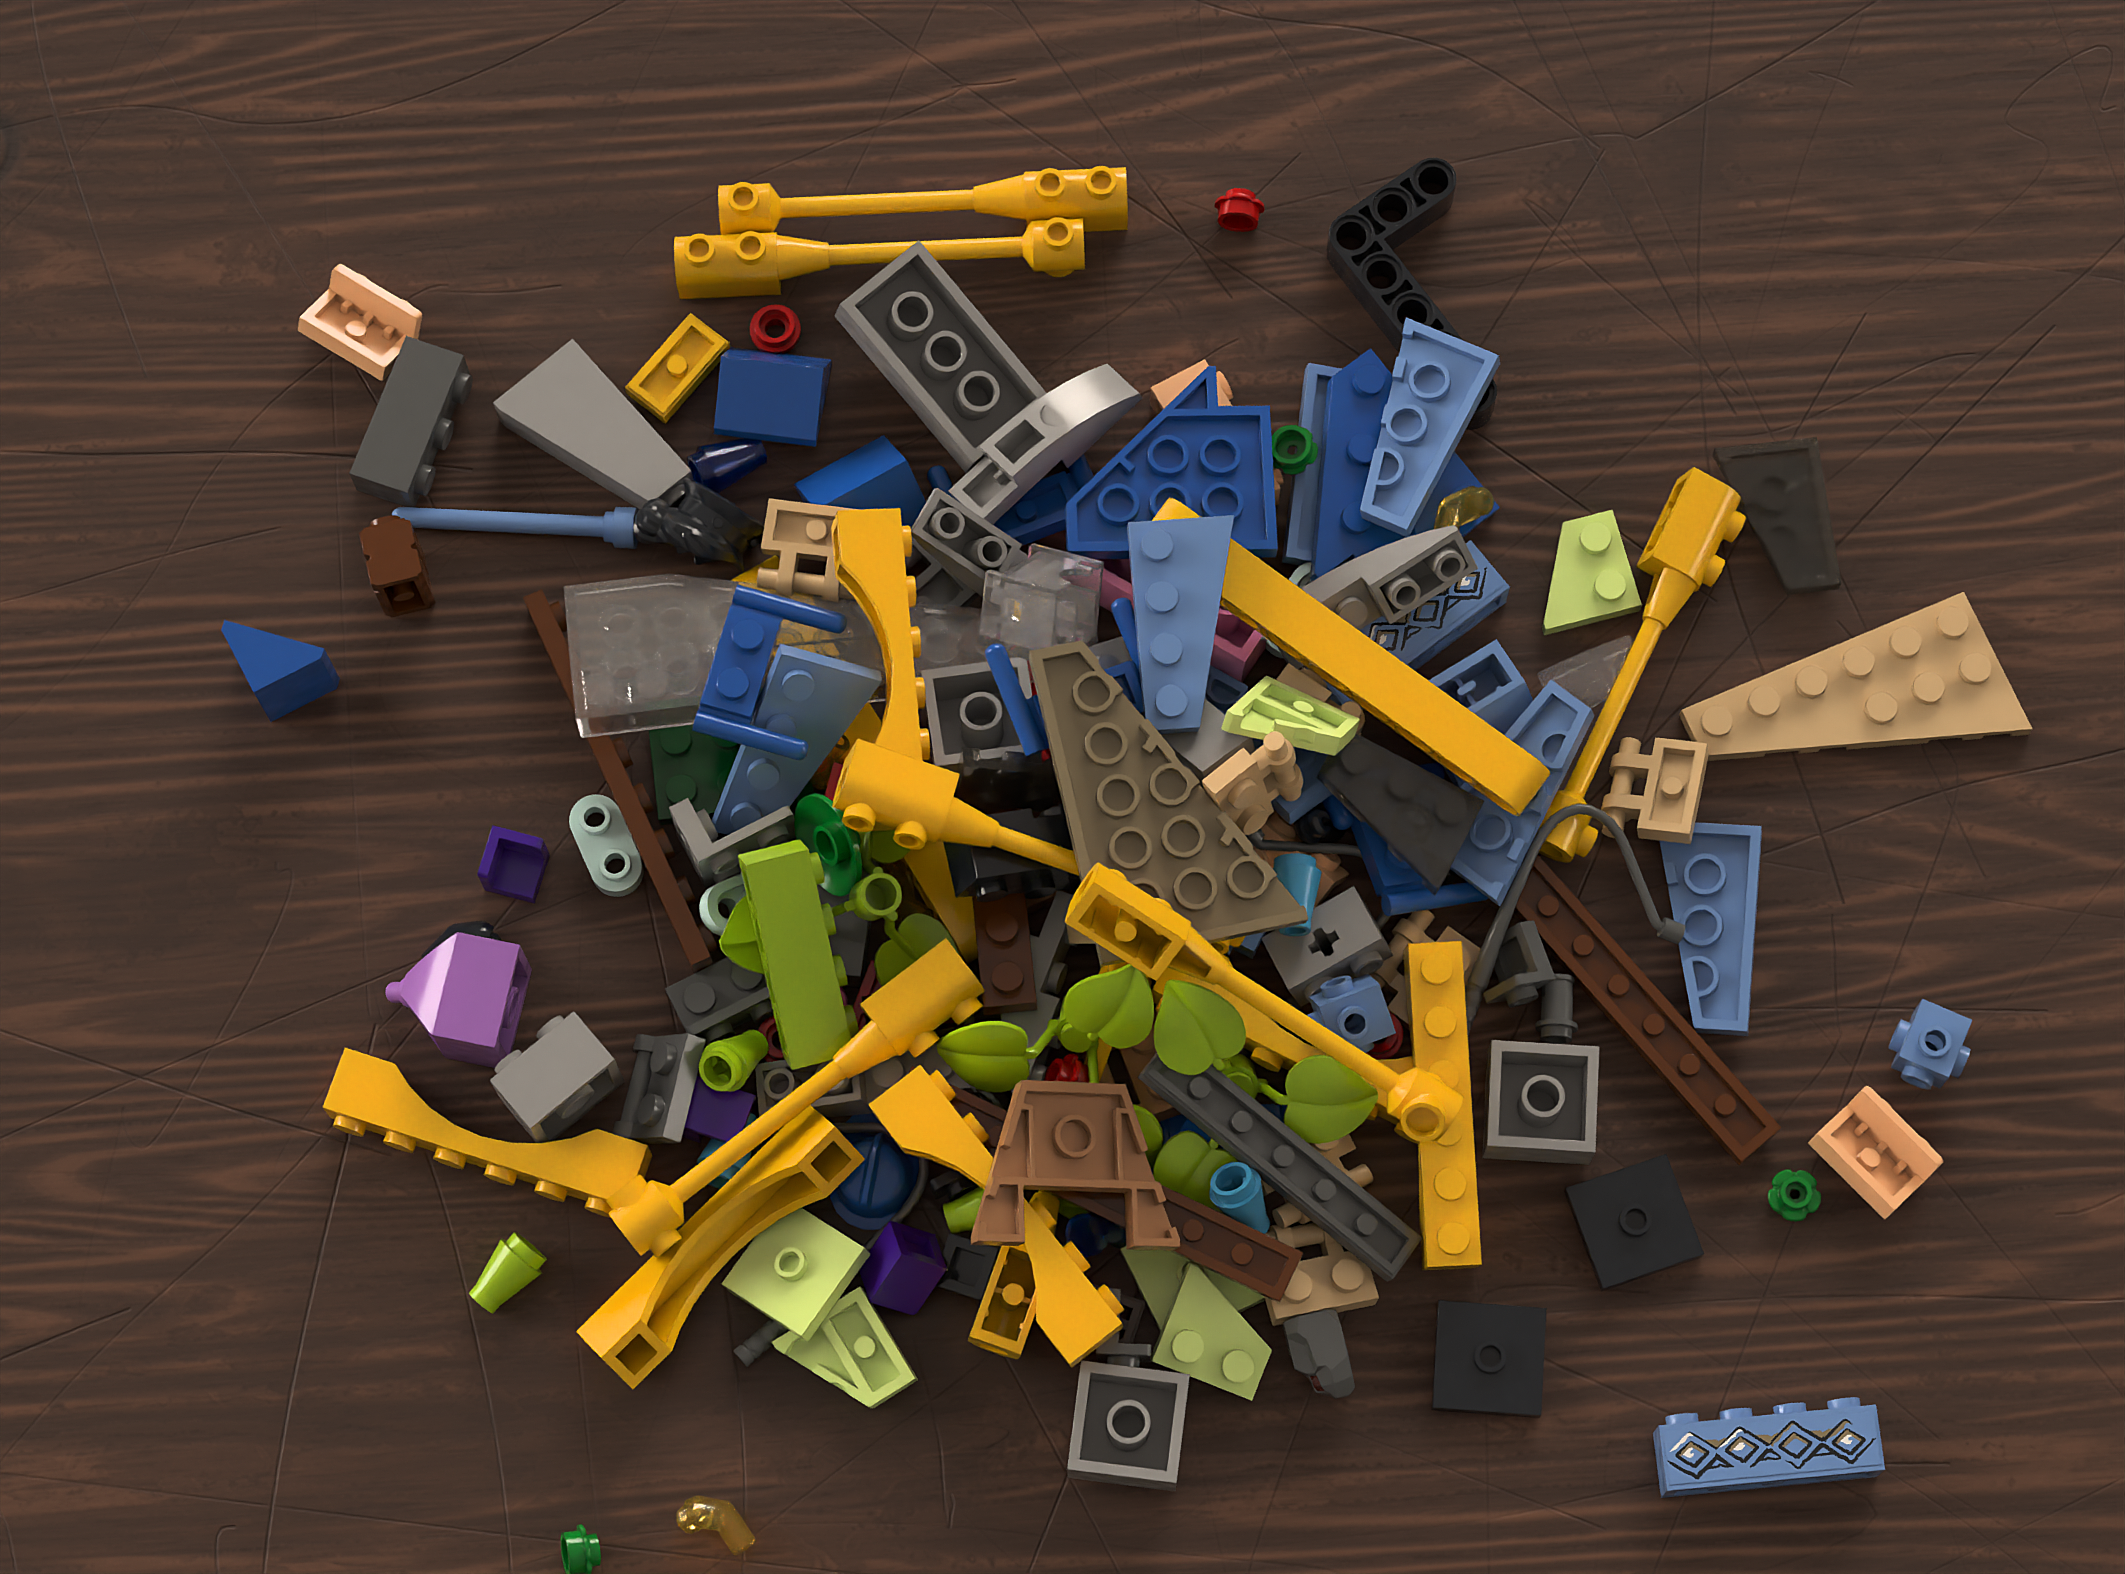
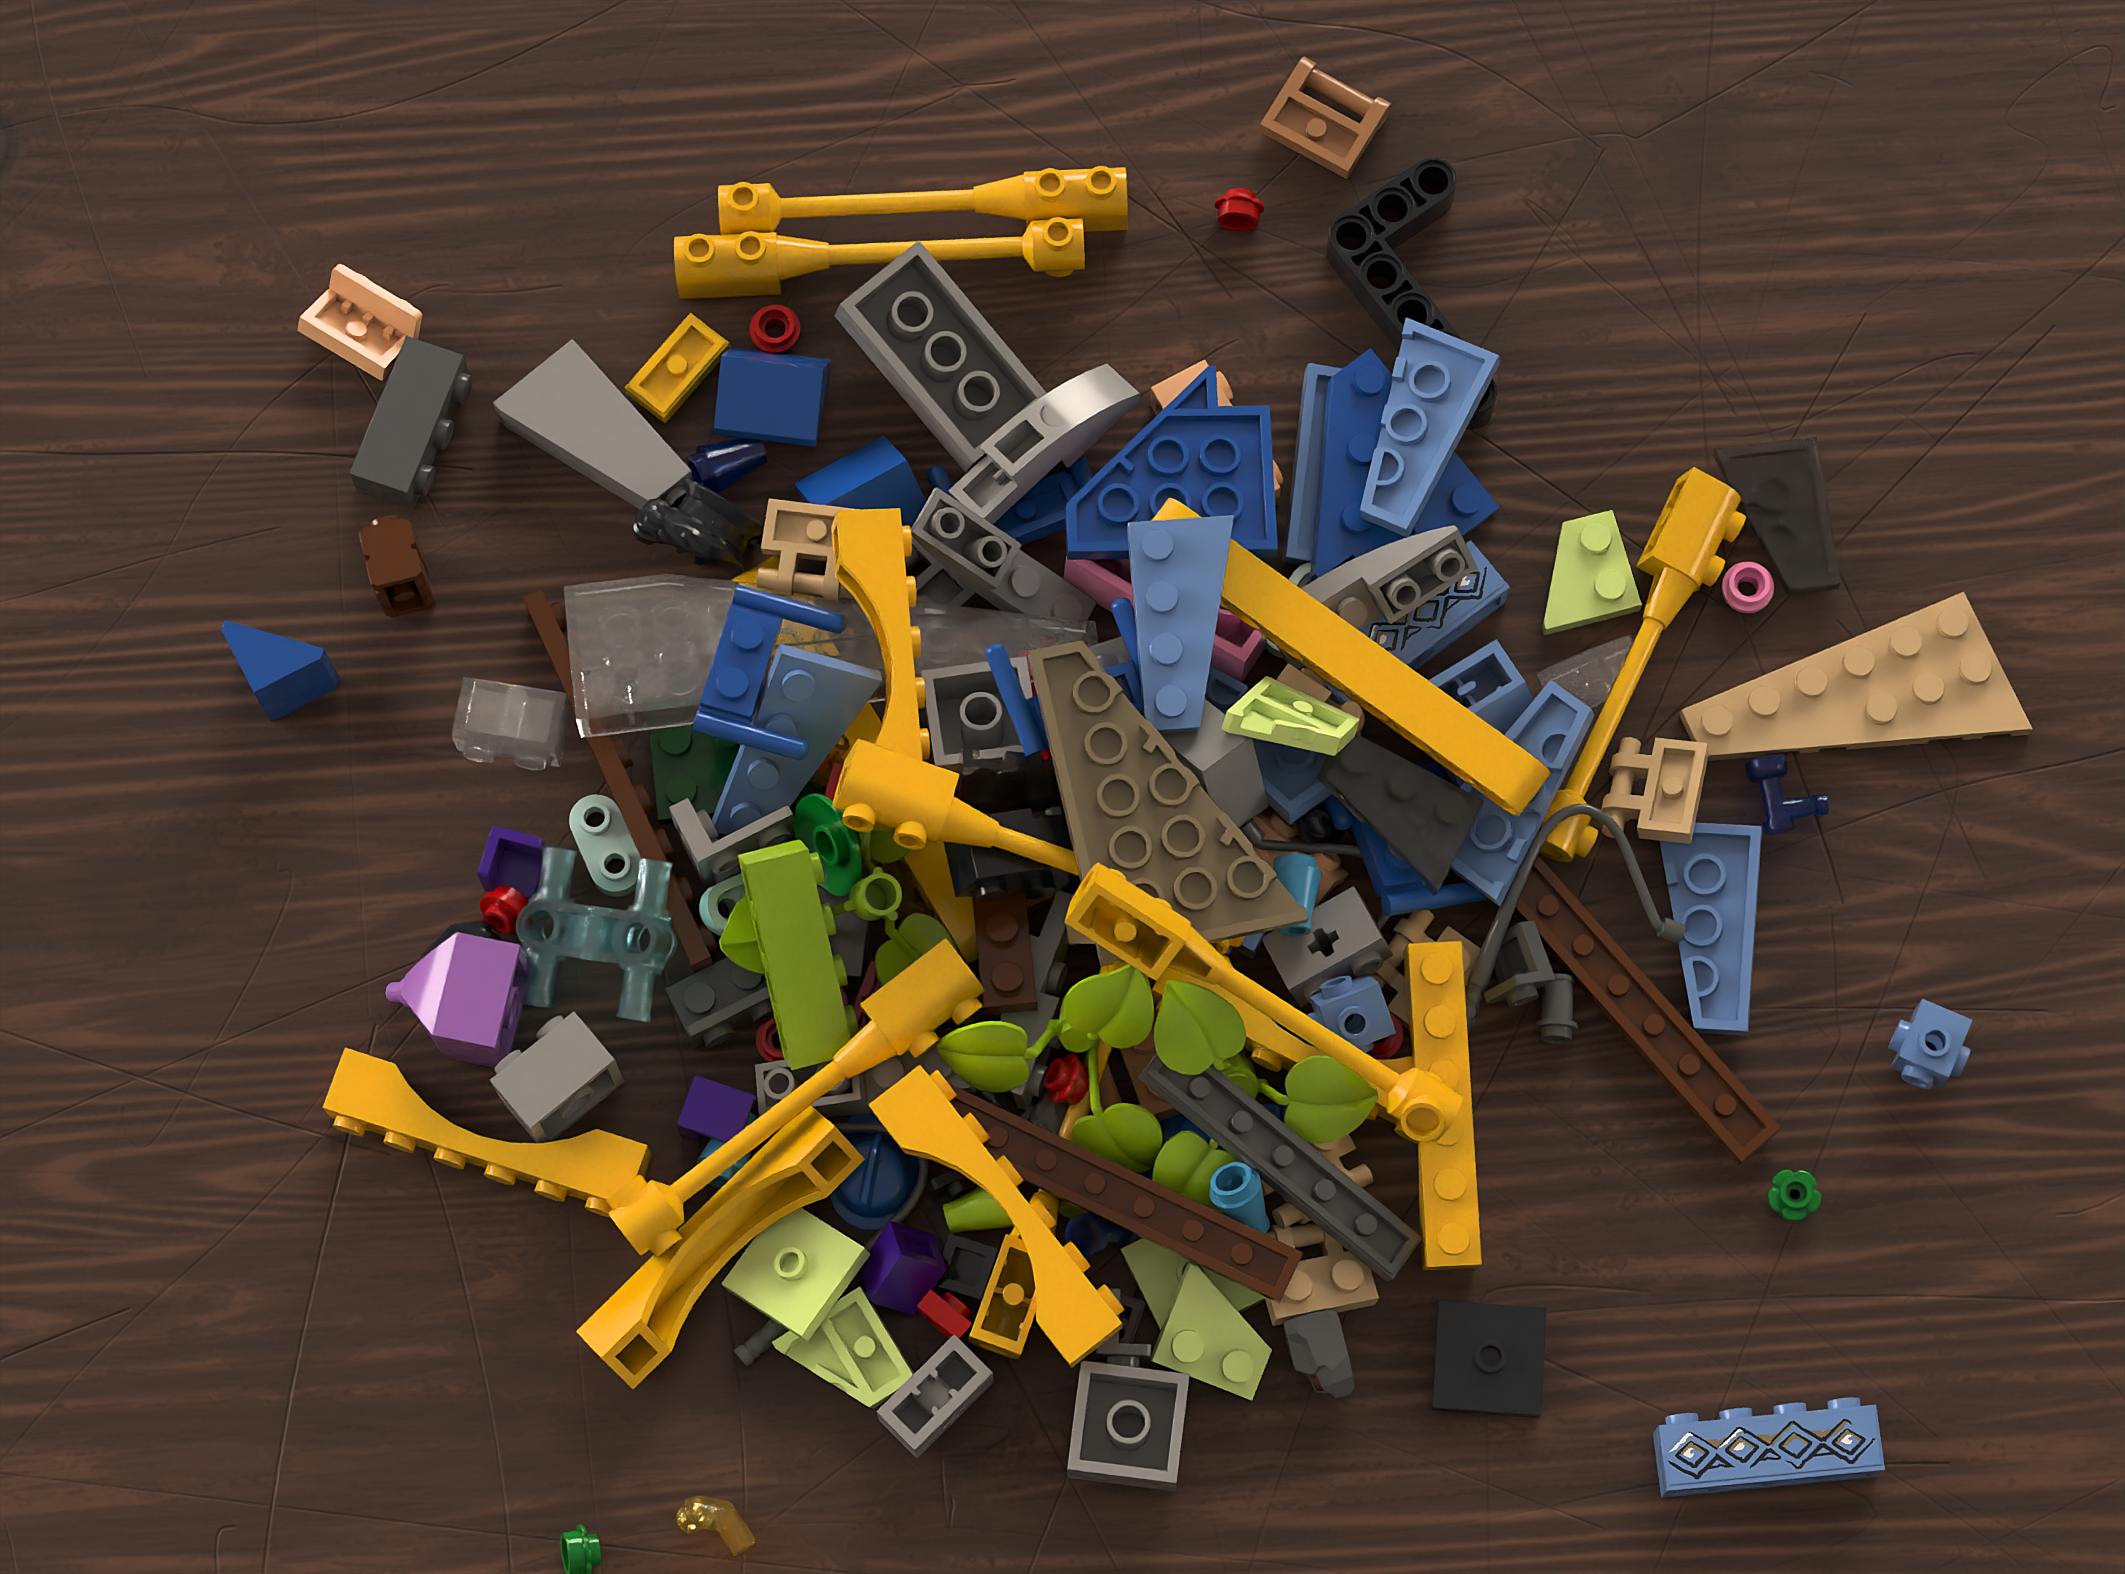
(502, 908): none -> red plate
(507, 1272): lime cone -> none
(511, 723): none -> clear brick
(596, 933): none -> clear light blue piece
(613, 526): medium blue piece -> none
(660, 1088): dark grey plate -> none
(730, 1061): lime cone -> none
(935, 1396): none -> light grey brick
(946, 1315): none -> red plate
(1041, 602): clear piece -> none
(1072, 1141): medium nougat wing -> none
(1250, 782): tan plate -> none
(1297, 437): green plate -> none
(1318, 129): none -> medium nougat plate
(1463, 507): clear yellow arm -> none
(1540, 1102): light grey brick -> none
(1633, 1222): black plate -> none
(1751, 573): none -> bright pink plate
(1780, 811): none -> clear blue piece
(1876, 1152): light nougat bracket -> none

